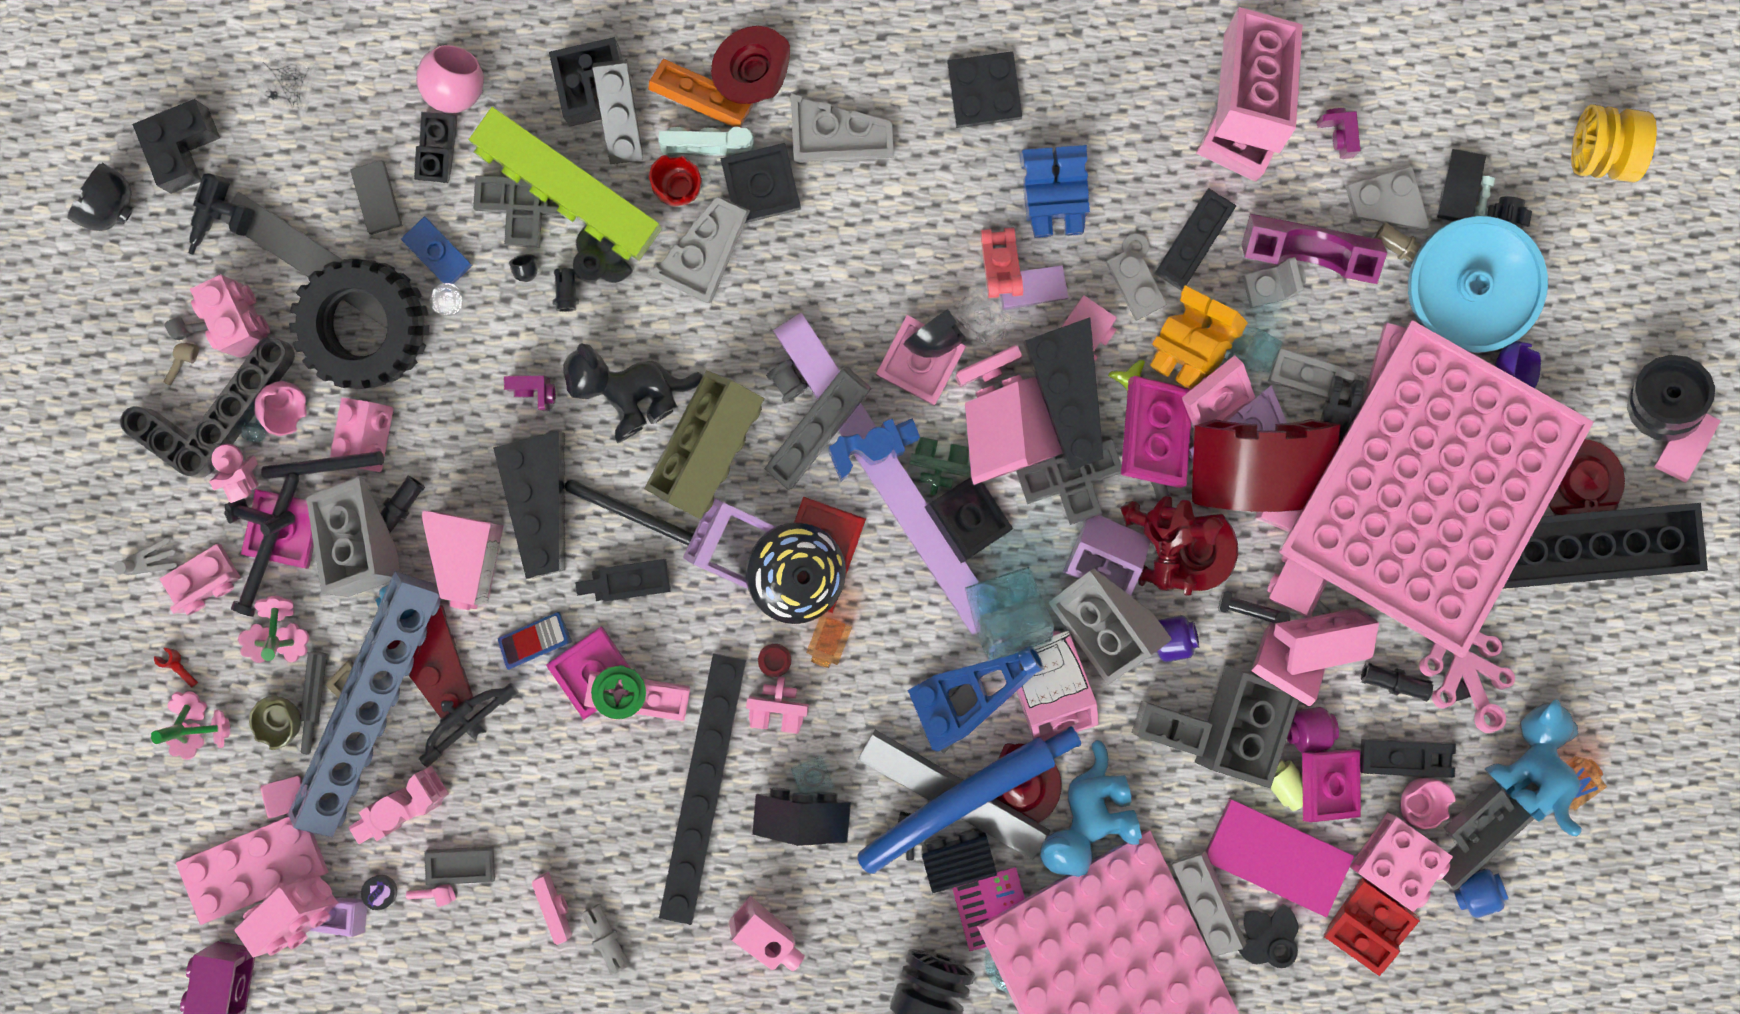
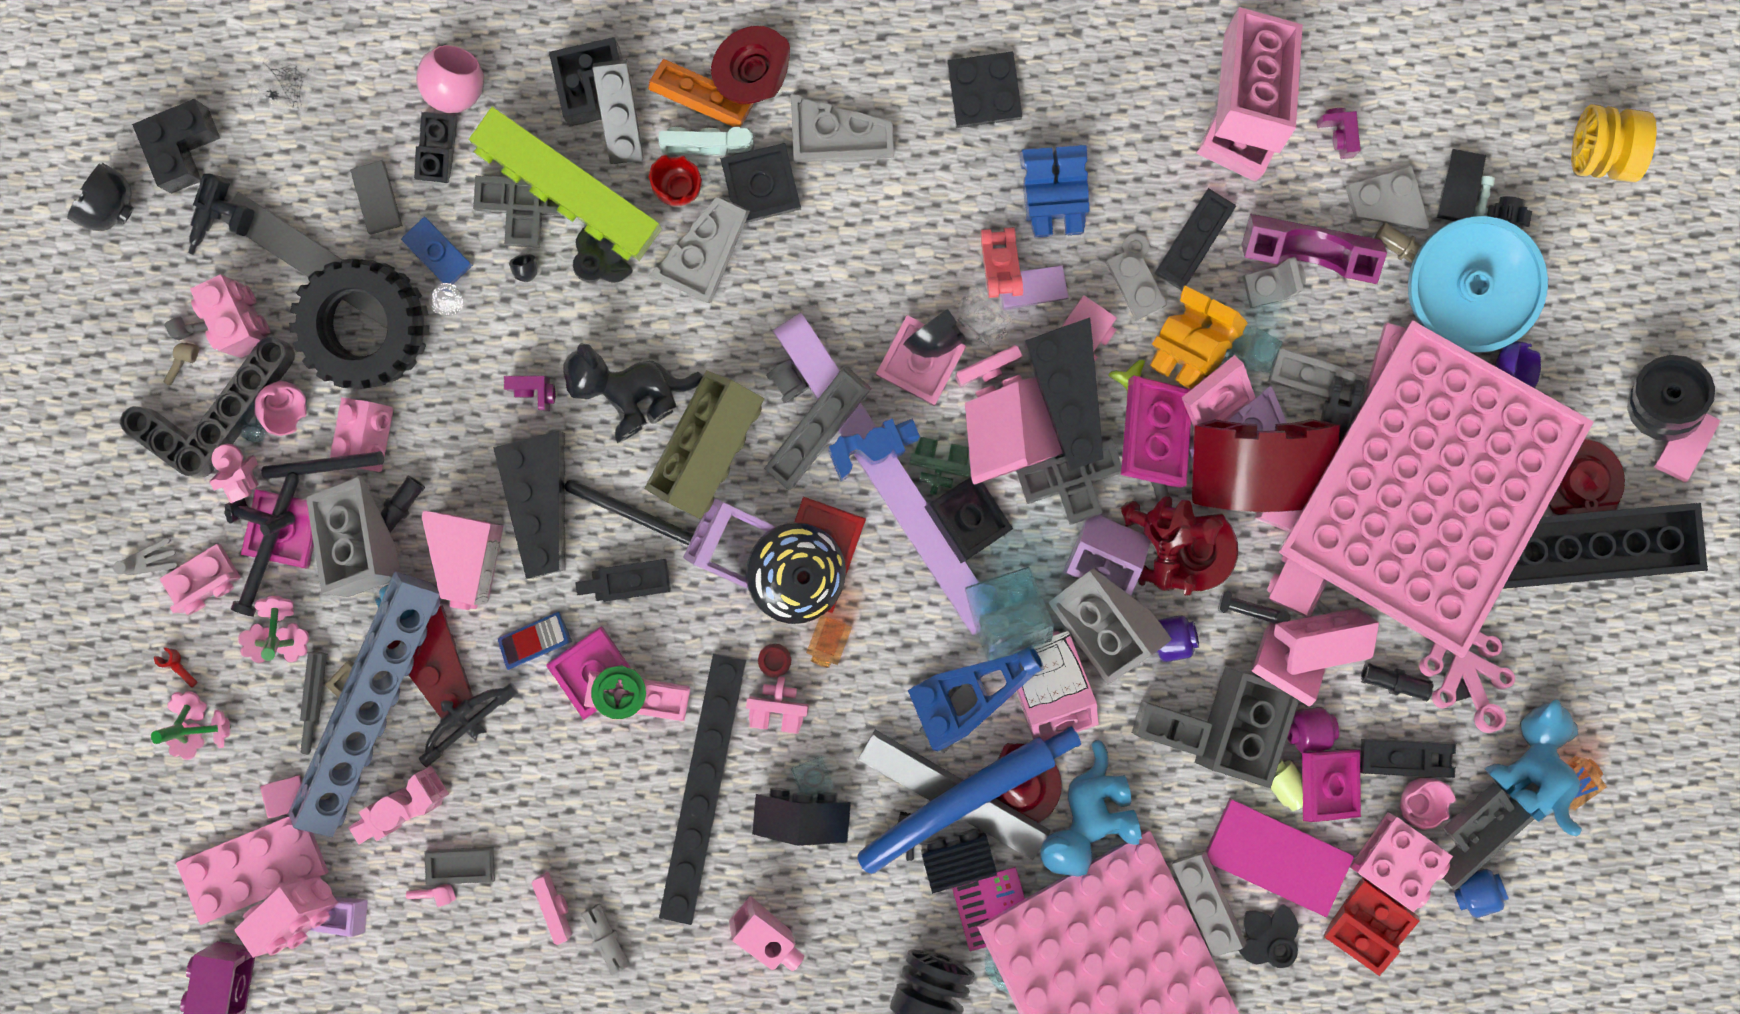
(275, 721): olive hair -> none
(379, 892): black tile -> none
(565, 290): black pin -> none

